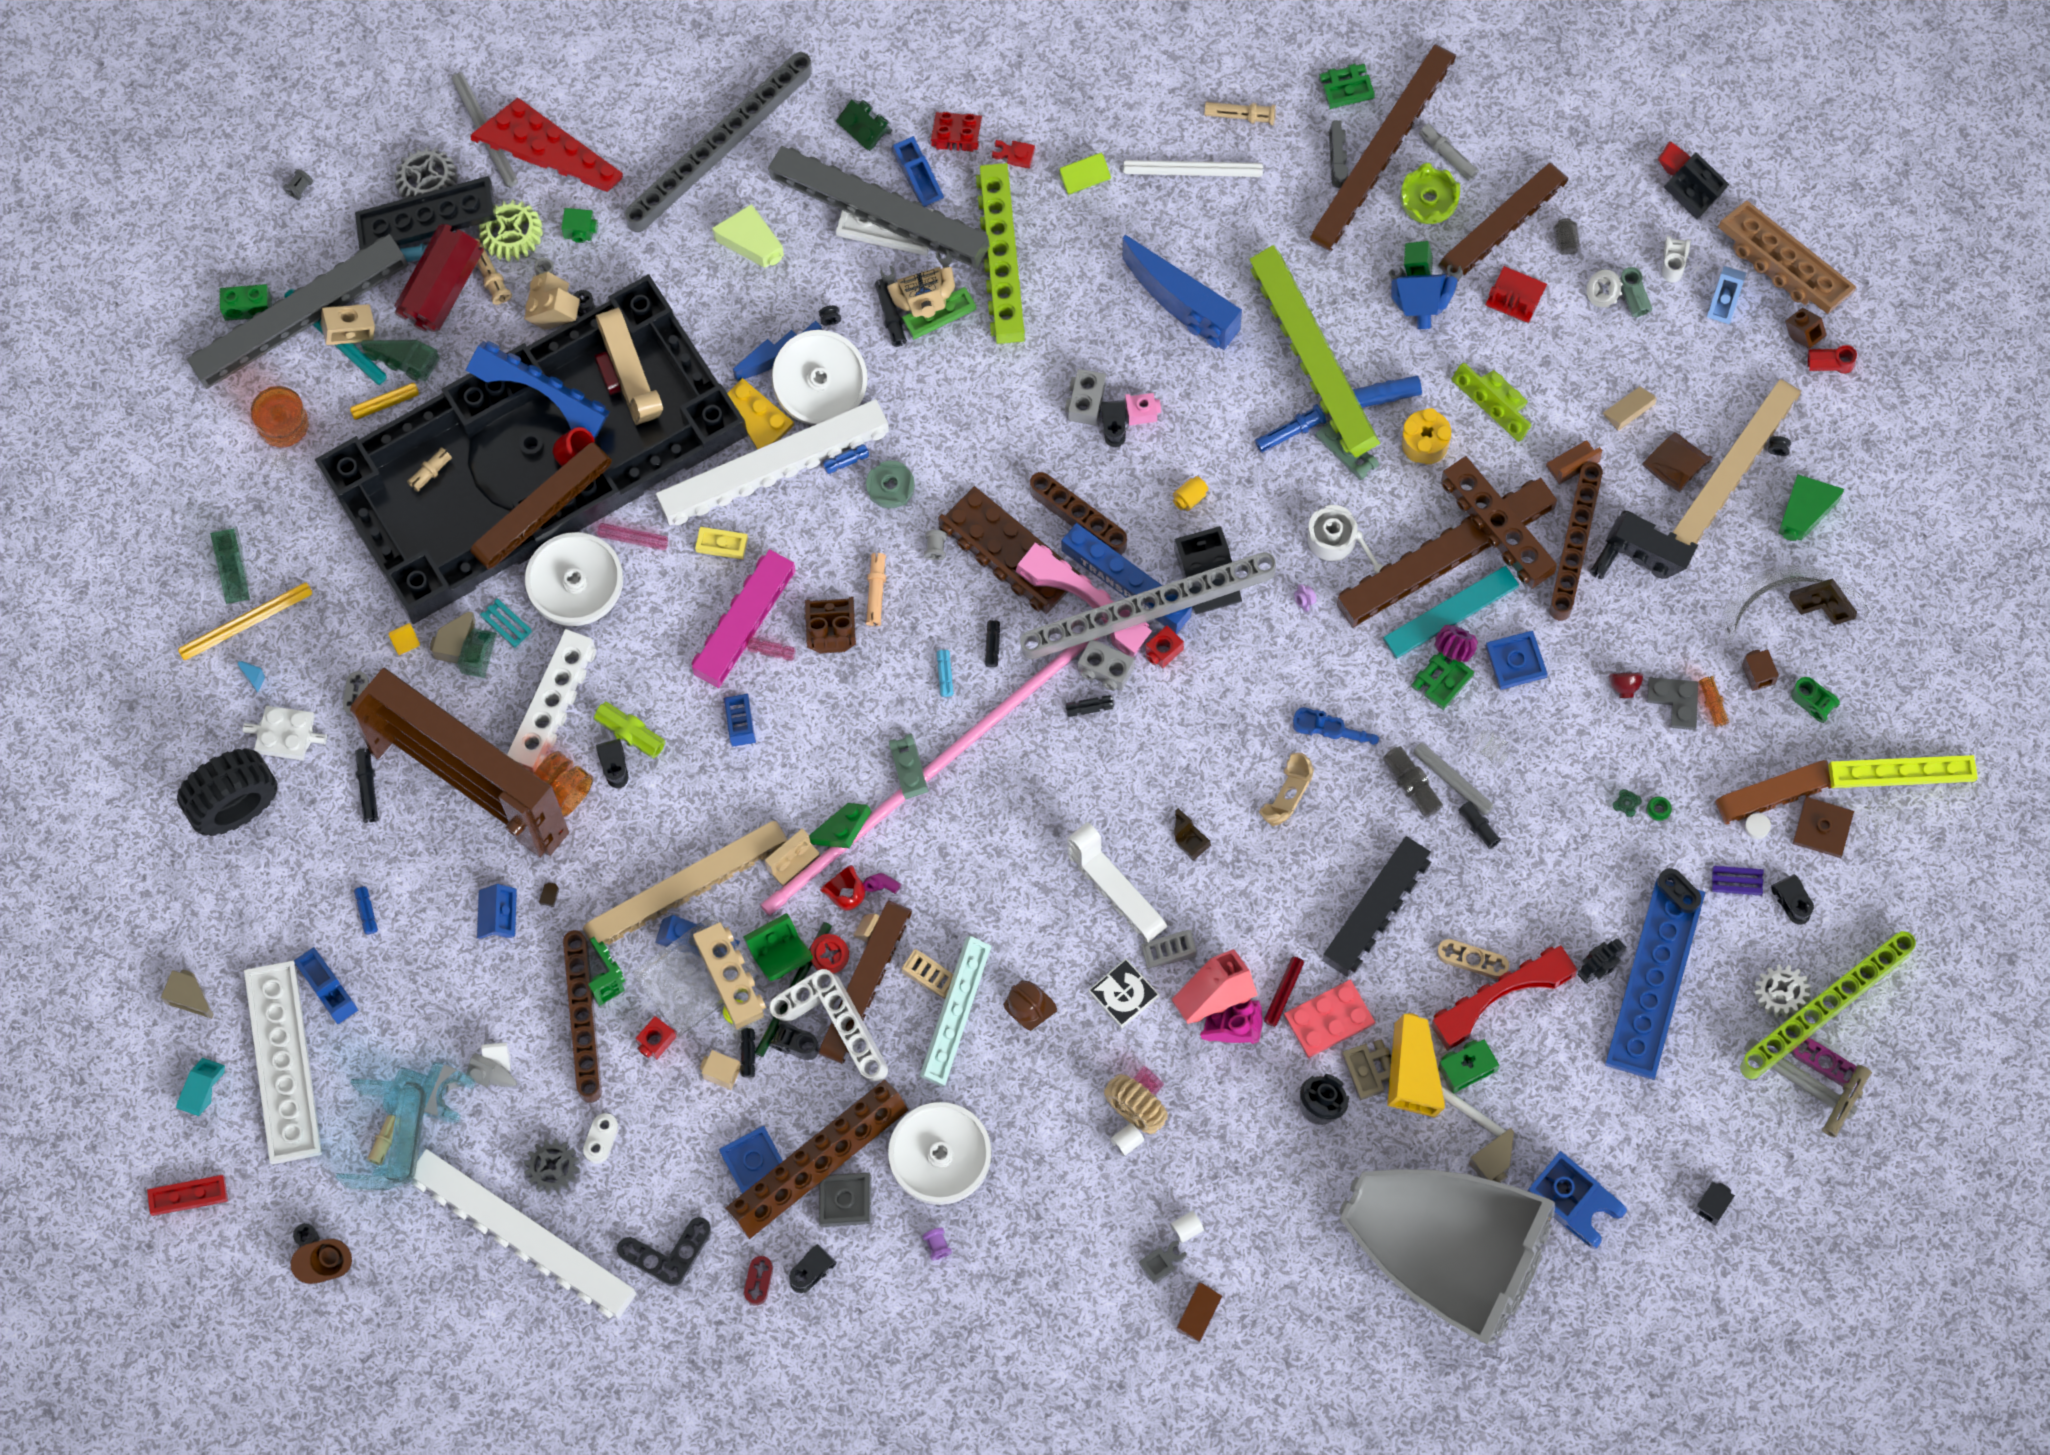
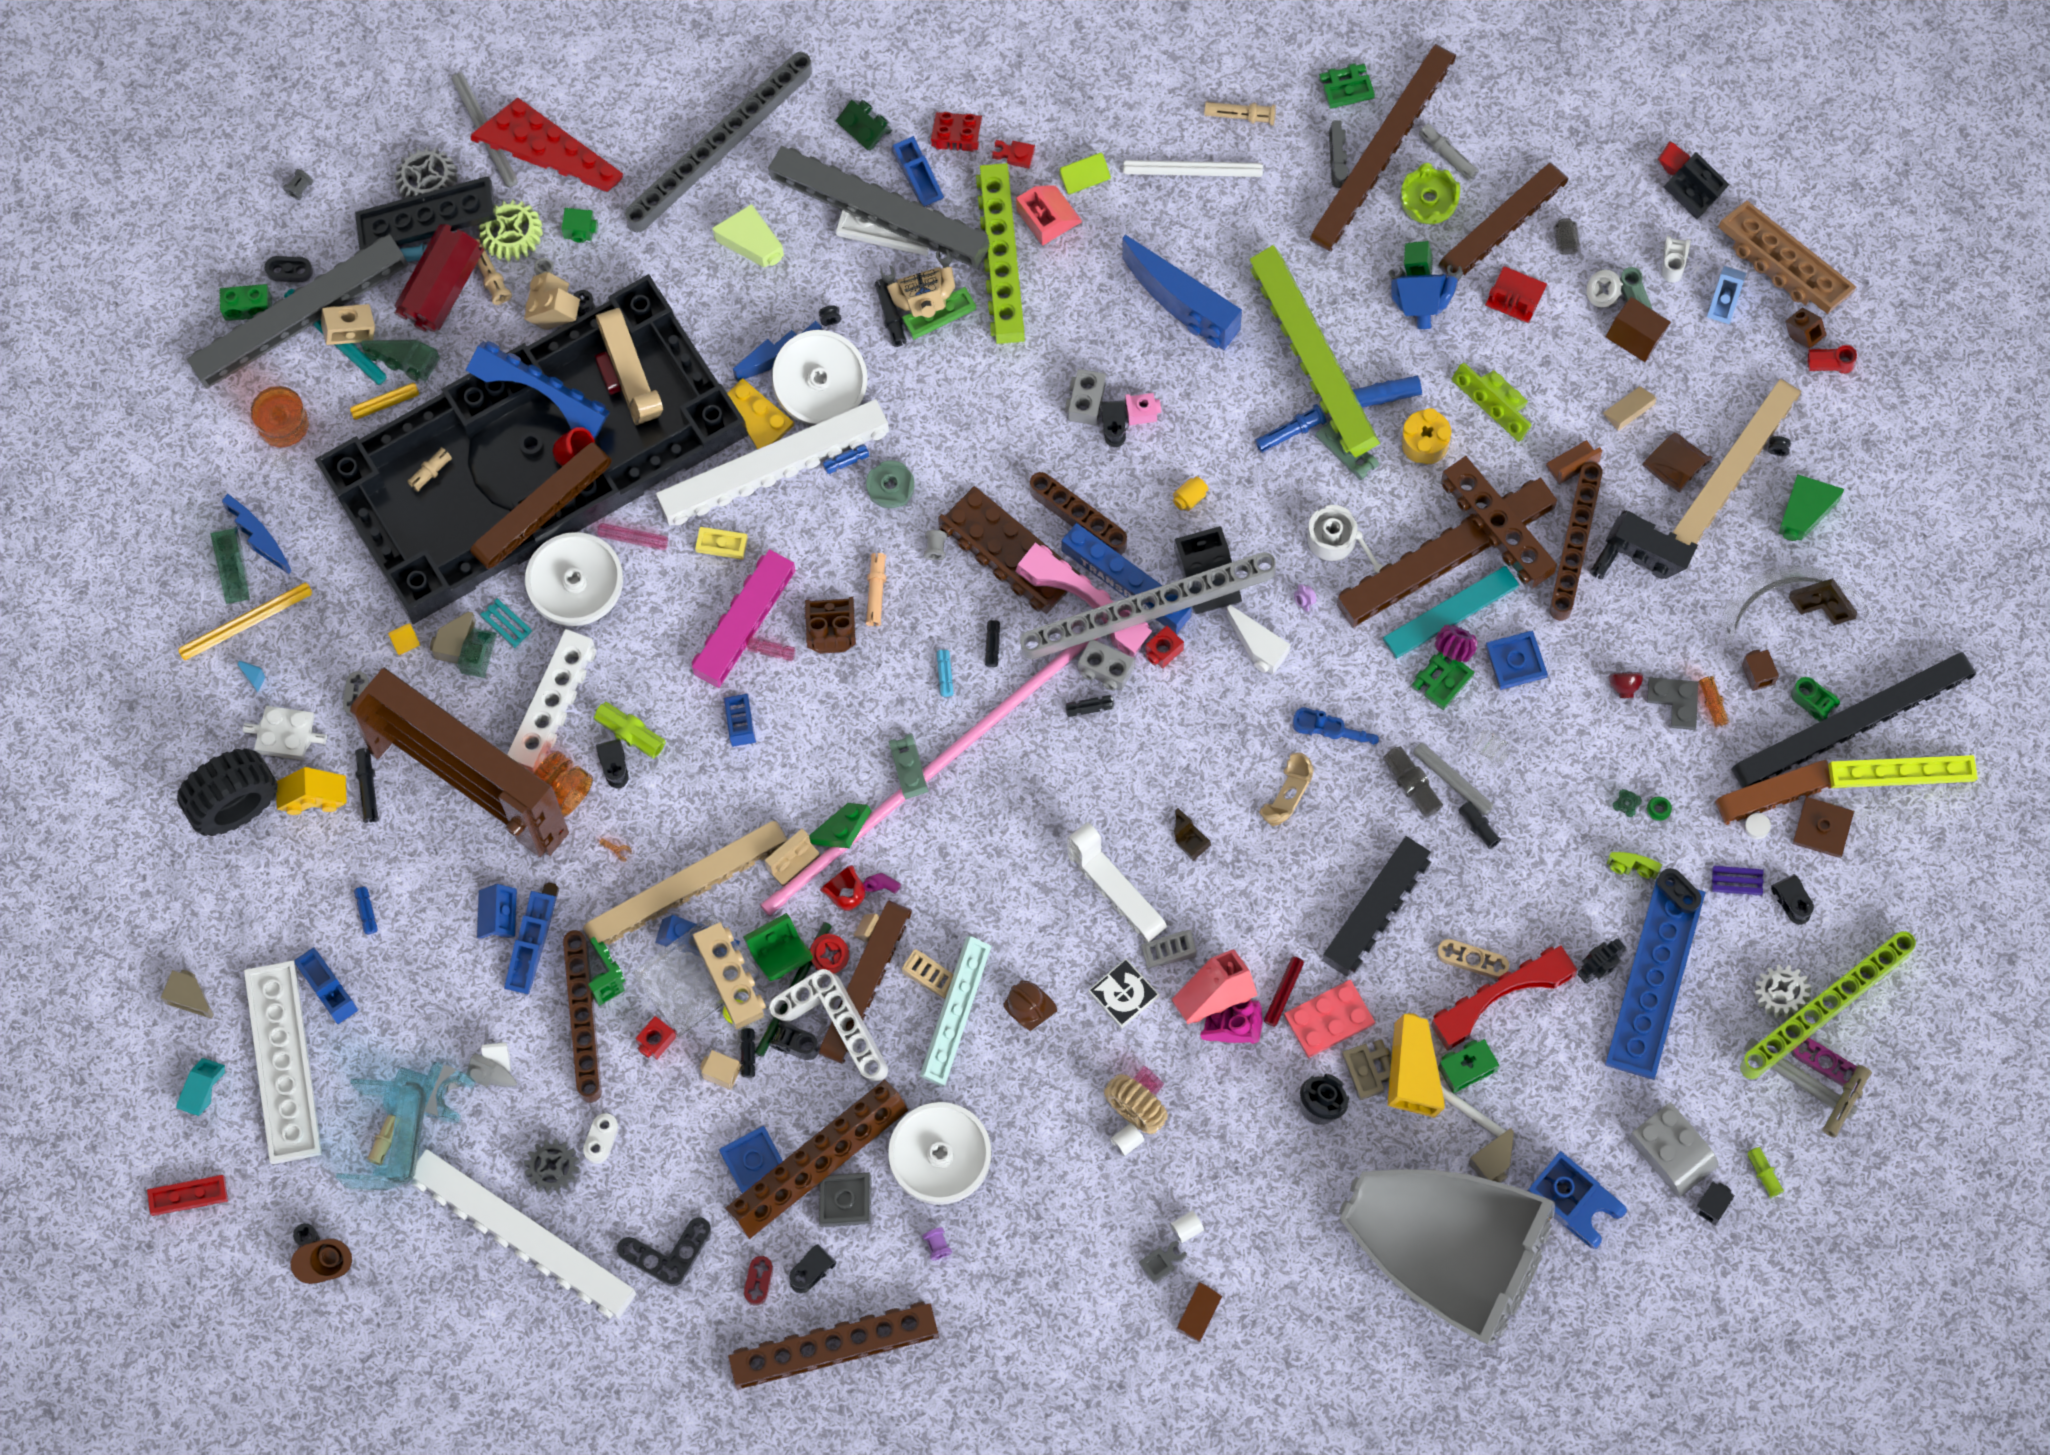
(260, 538): none -> blue slope
(289, 268): none -> black plate
(311, 789): none -> yellow brick
(530, 942): none -> blue slope
(616, 849): none -> clear orange hand
(823, 1357): none -> reddish brown brick
(1046, 212): none -> coral slope
(1262, 645): none -> white slope
(1624, 862): none -> lime slope
(1638, 329): none -> reddish brown slope
(1674, 1149): none -> light grey brick
(1765, 1172): none -> lime axle
(1854, 719): none -> black beam

